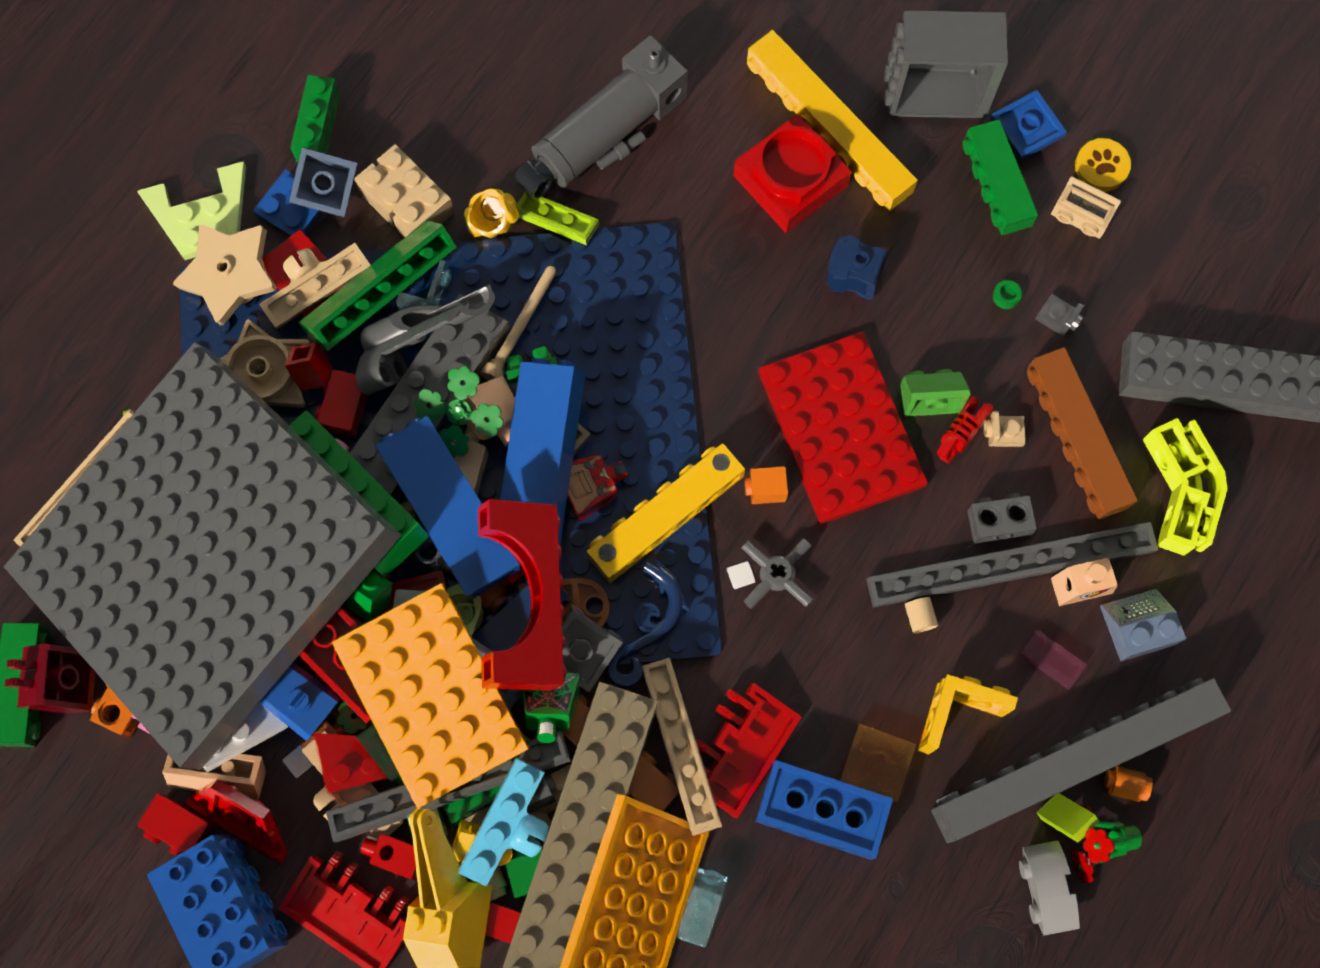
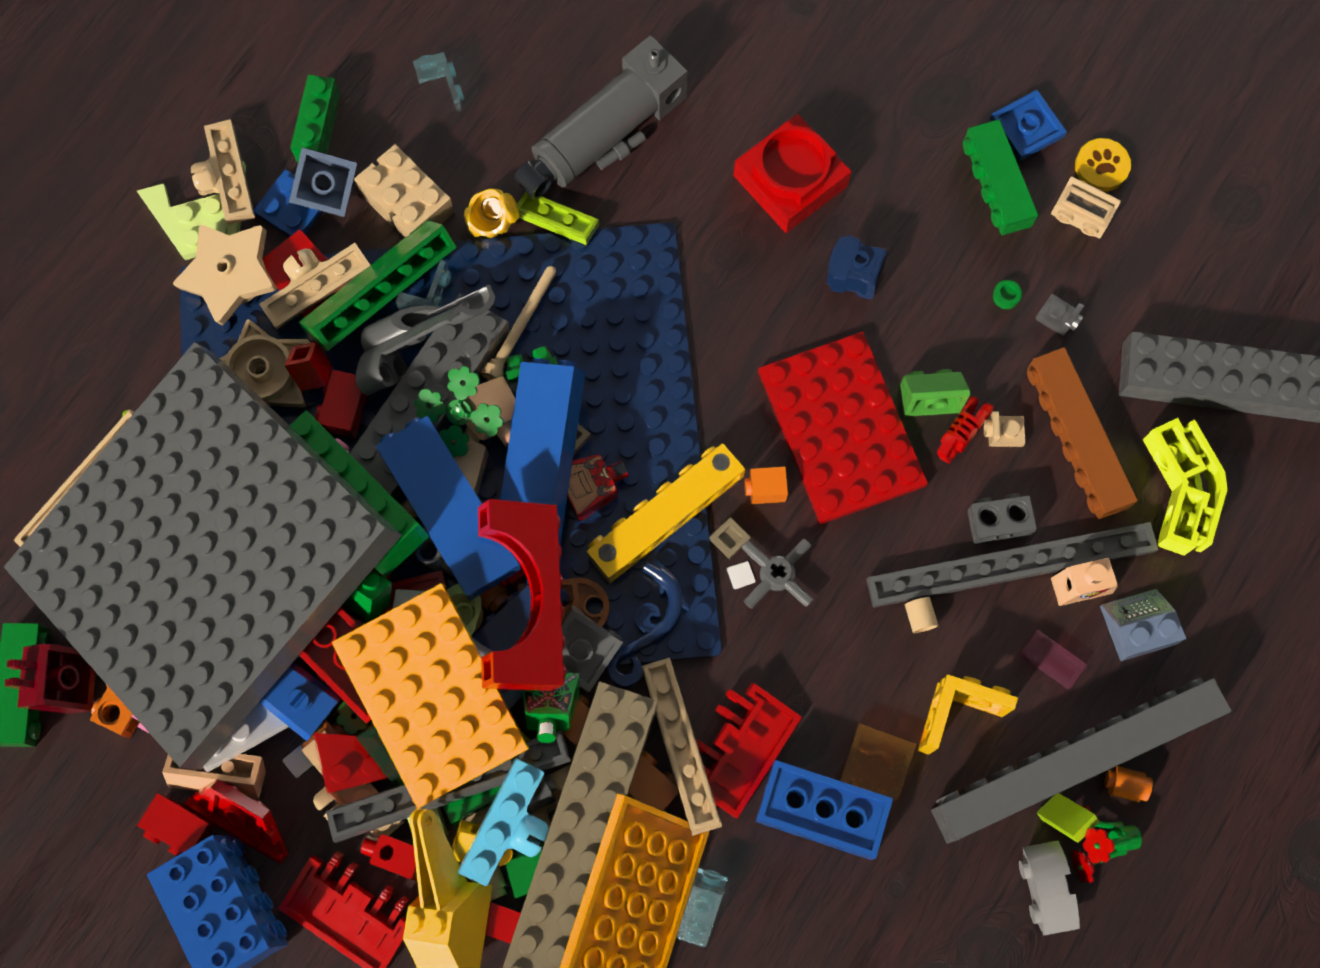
(224, 173): none -> tan plate
(436, 66): none -> clear light blue bracket
(729, 538): none -> dark tan plate
(832, 120): yellow brick -> none
(946, 64): dark grey window -> none

